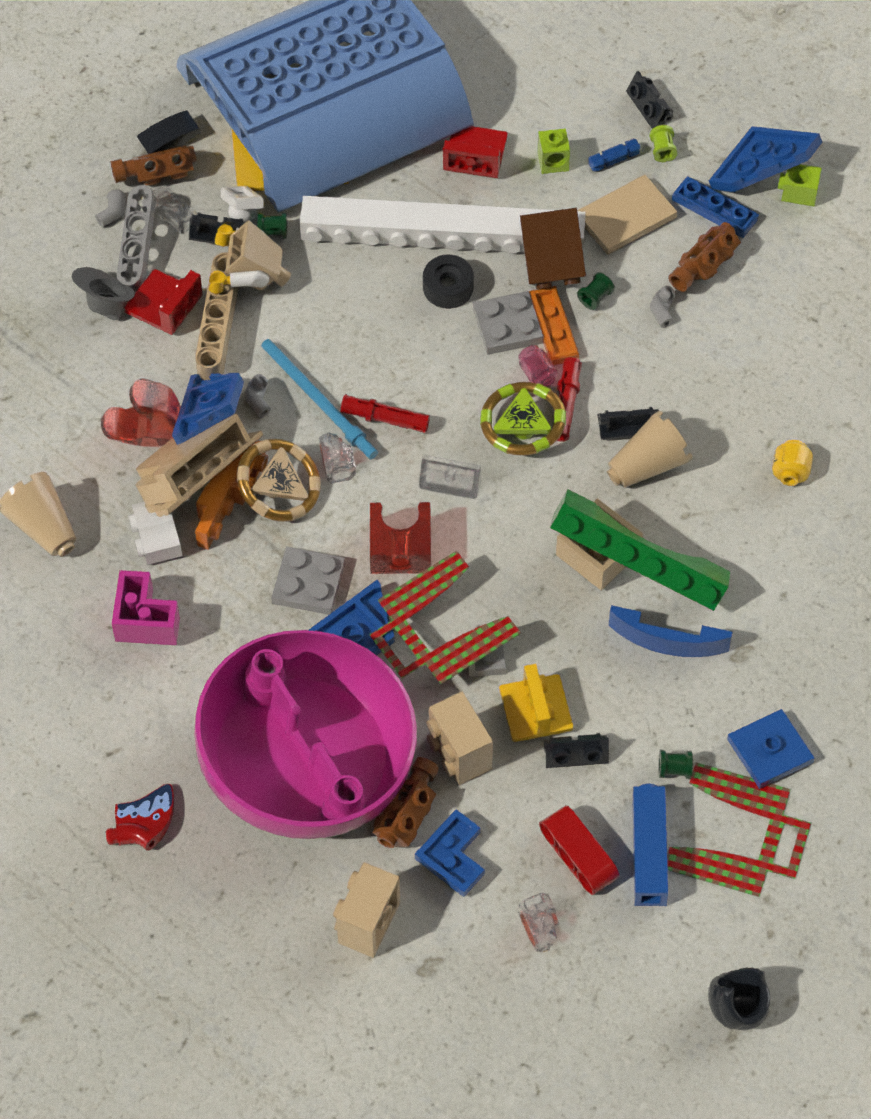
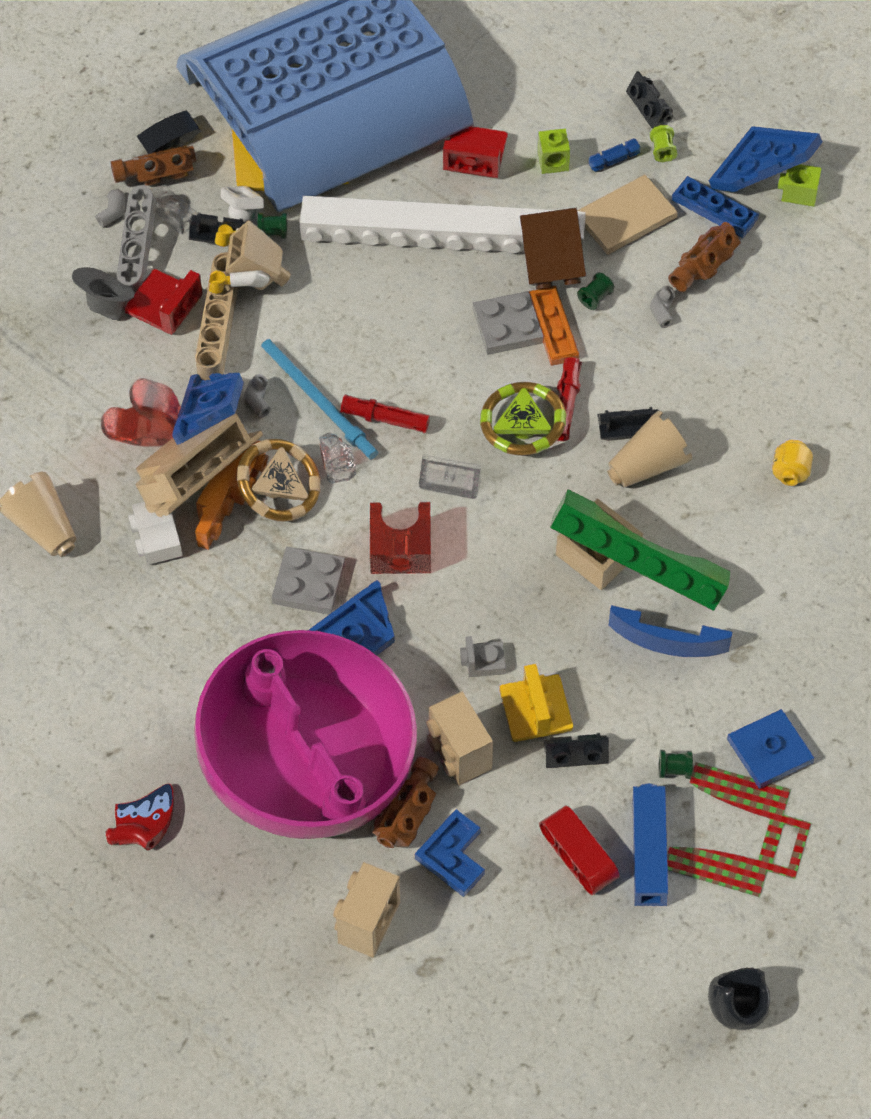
(138, 616): dark pink brick -> none
(453, 267): black tyre -> none
(454, 655): piece -> none
(537, 366): clear pink brick -> none
(539, 921): clear rock -> none

